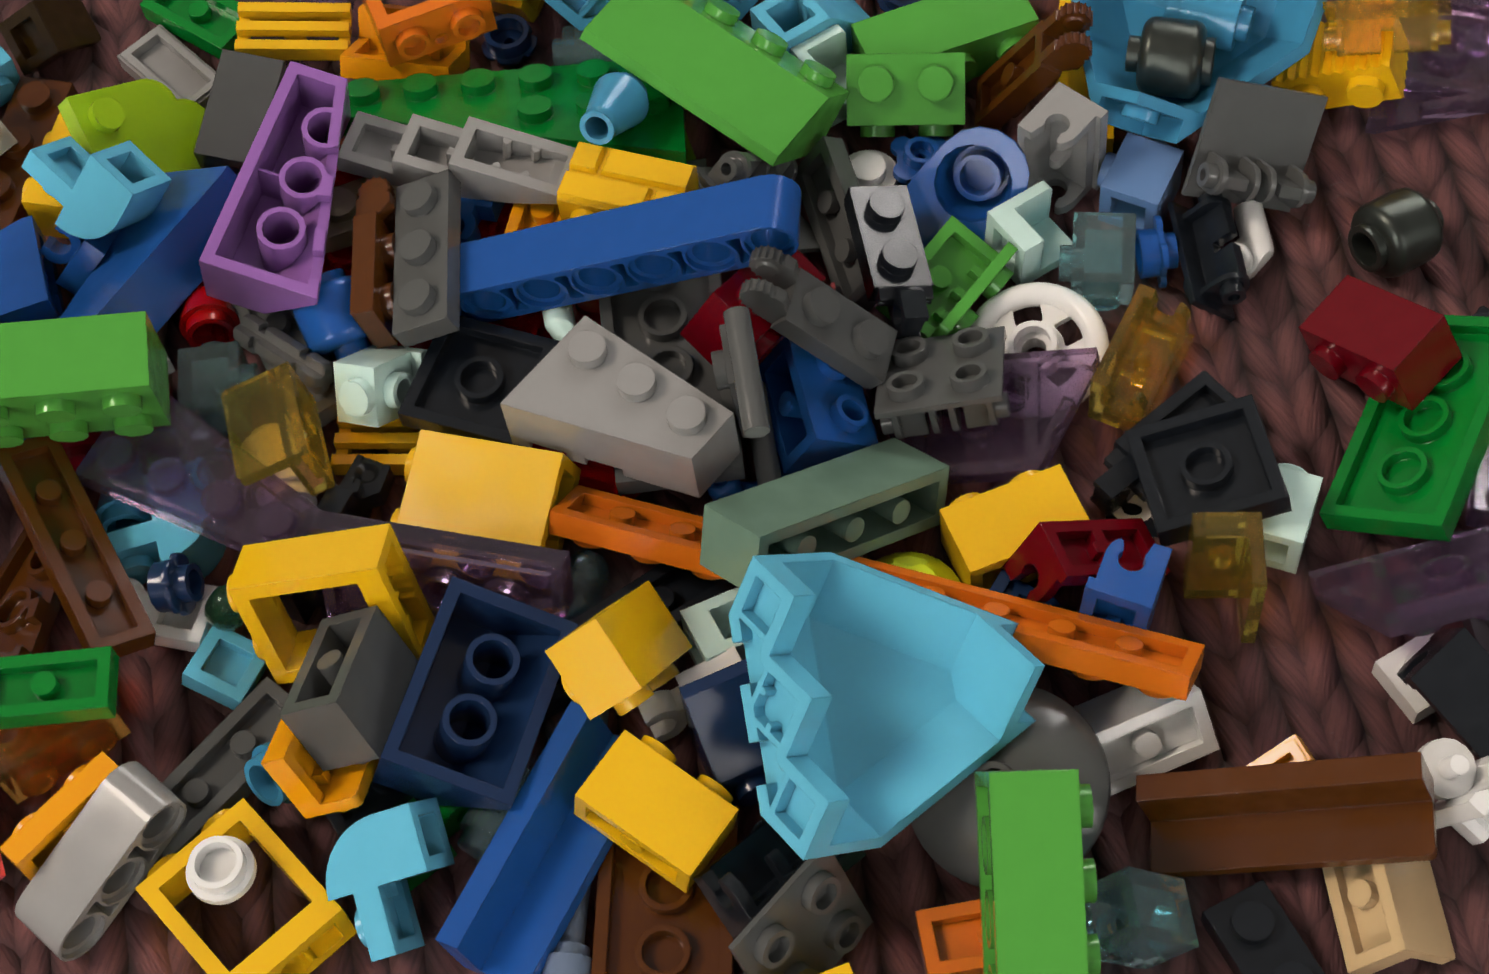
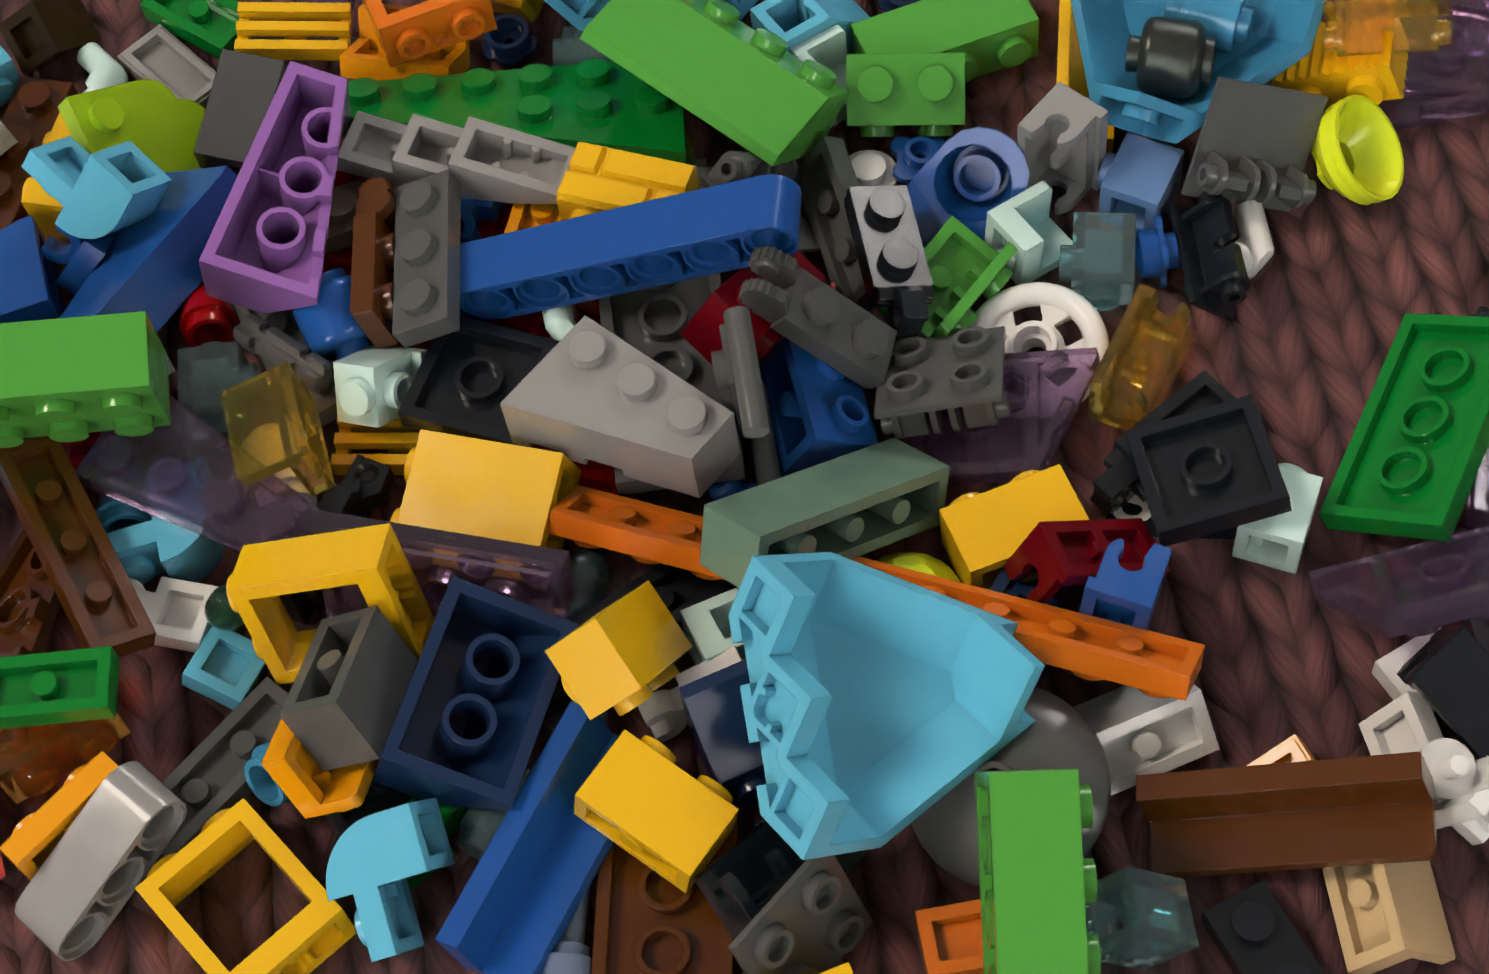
(102, 68): none -> light aqua arm
(175, 585): dark blue plate -> none
(220, 870): white plate -> none
(615, 106): dark azure cone -> none
(1034, 64): reddish brown hinge -> none
(1228, 562): clear yellow panel -> none
(1358, 151): none -> neon yellow piece
(1380, 342): dark red brick -> none
(1396, 233): pearl dark grey head -> none
(1401, 726): none -> white plate

